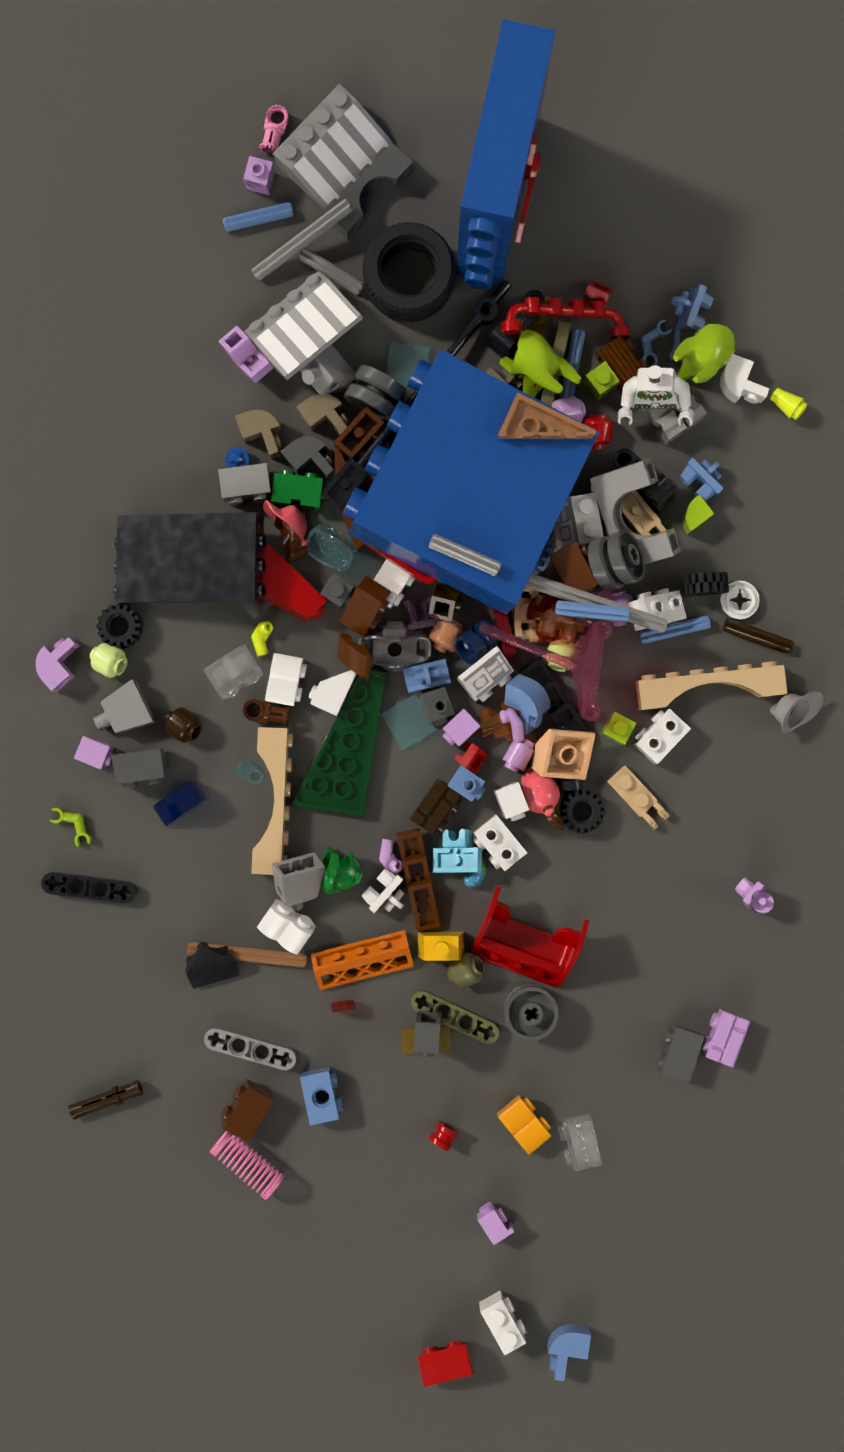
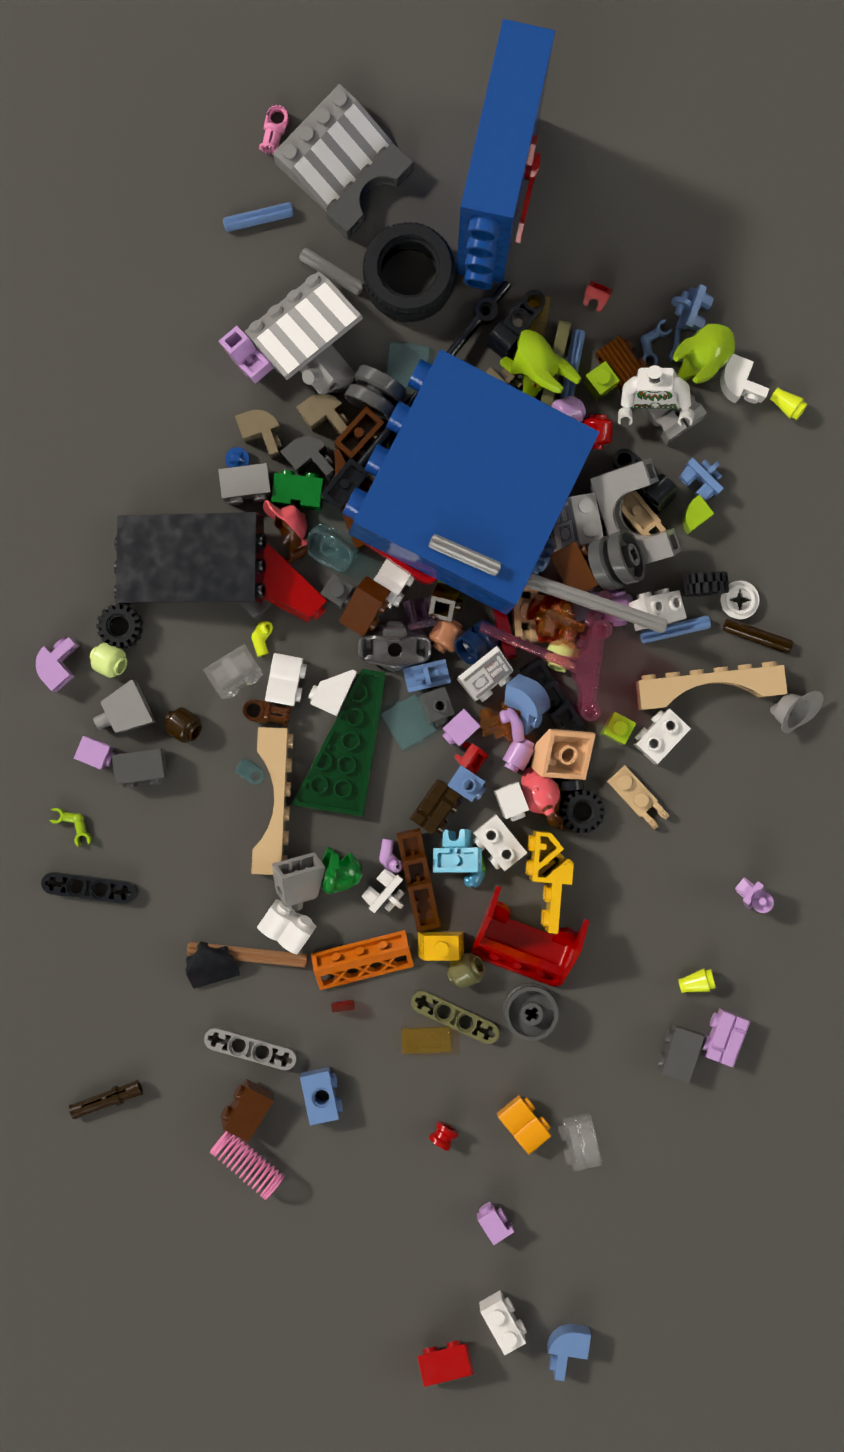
(179, 802): clear blue slope -> none
(259, 175): lavender brick -> none
(302, 239): light grey axle -> none
(354, 656): reddish brown slope -> none
(427, 1033): dark grey brick -> none
(536, 421): medium nougat wing -> none
(543, 850): none -> yellow piece
(574, 310): red bar -> none
(592, 611): medium blue axle -> none
(697, 982): none -> neon yellow cone

